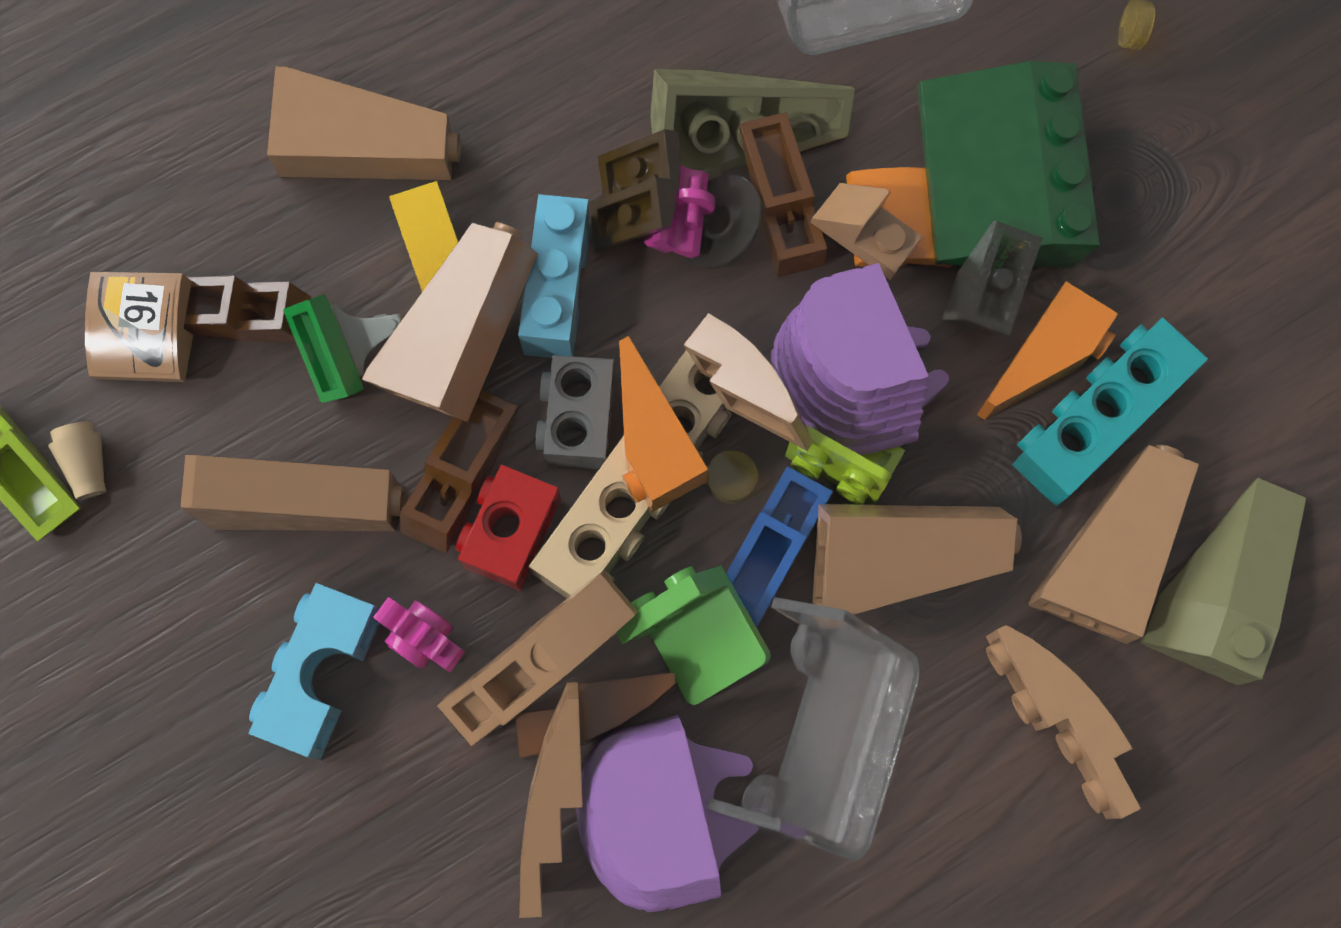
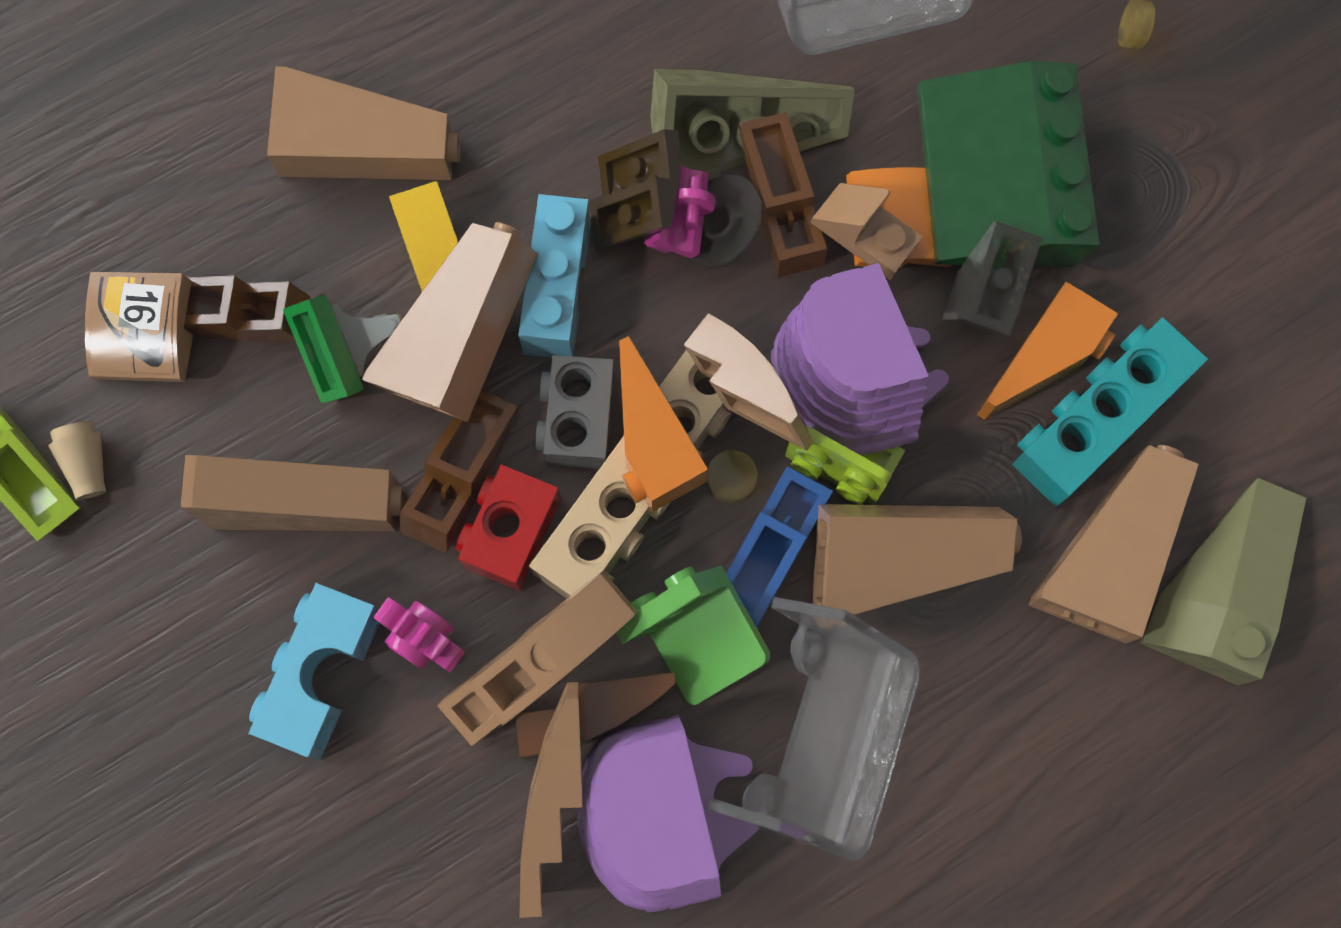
(1055, 695): medium nougat slope -> none

